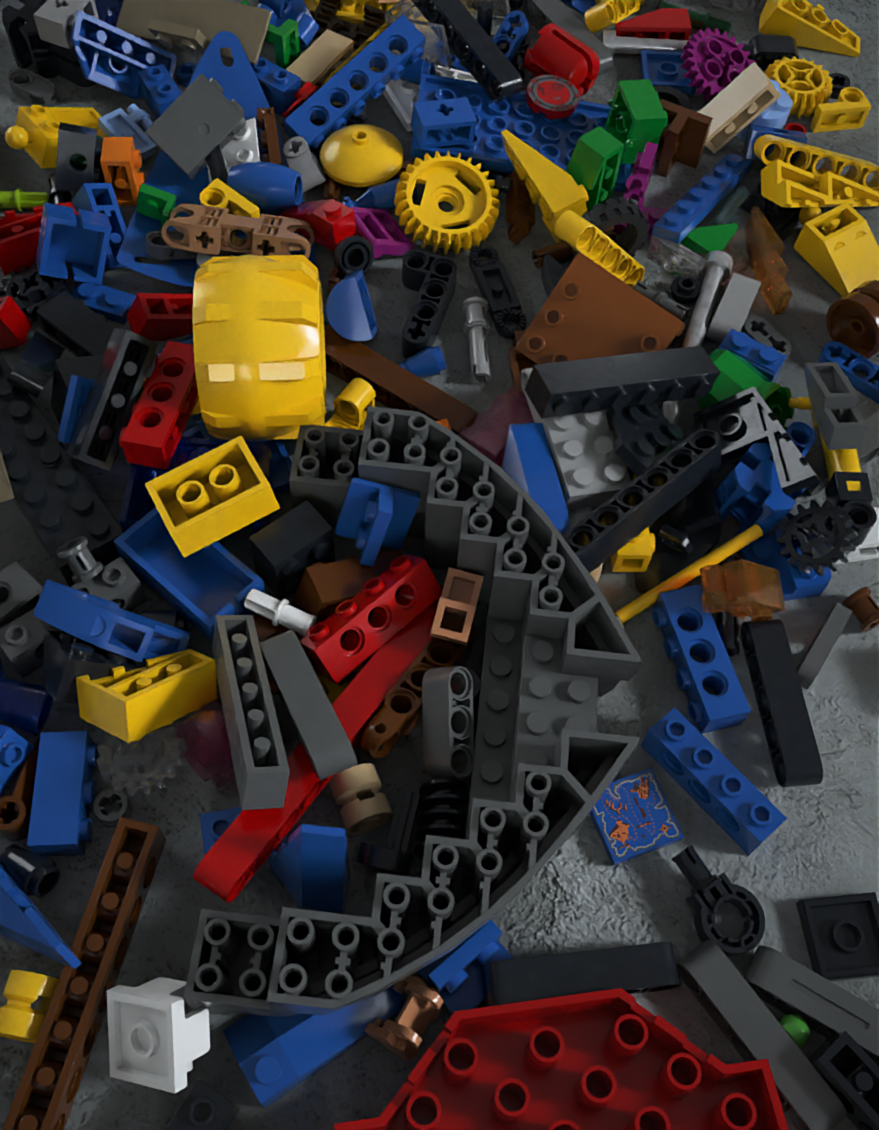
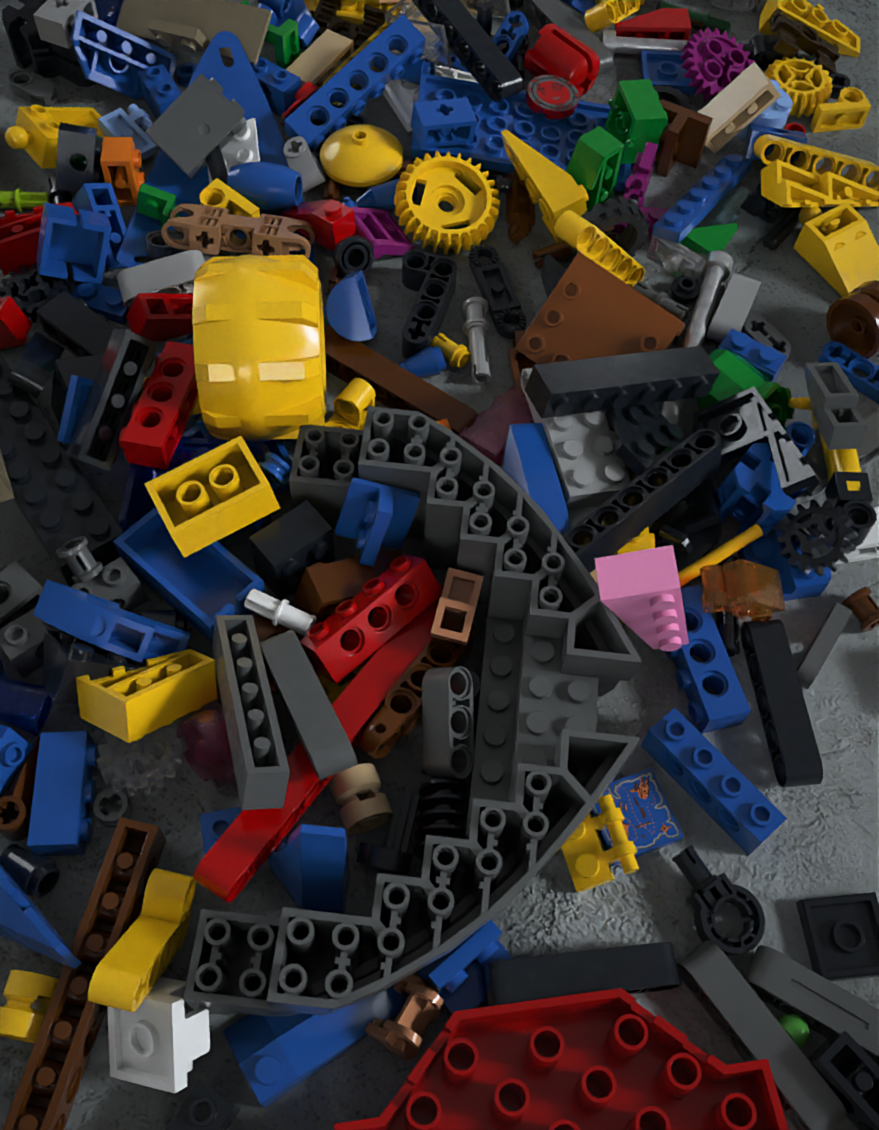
(148, 945): none -> yellow beam
(165, 275): none -> light grey beam
(269, 135): reddish brown hinge -> none
(274, 468): none -> blue bush
(455, 353): none -> yellow pin
(585, 852): none -> yellow plate
(645, 595): none -> bright pink wedge
(767, 266): clear orange slope -> none
(798, 36): none -> dark brown piece

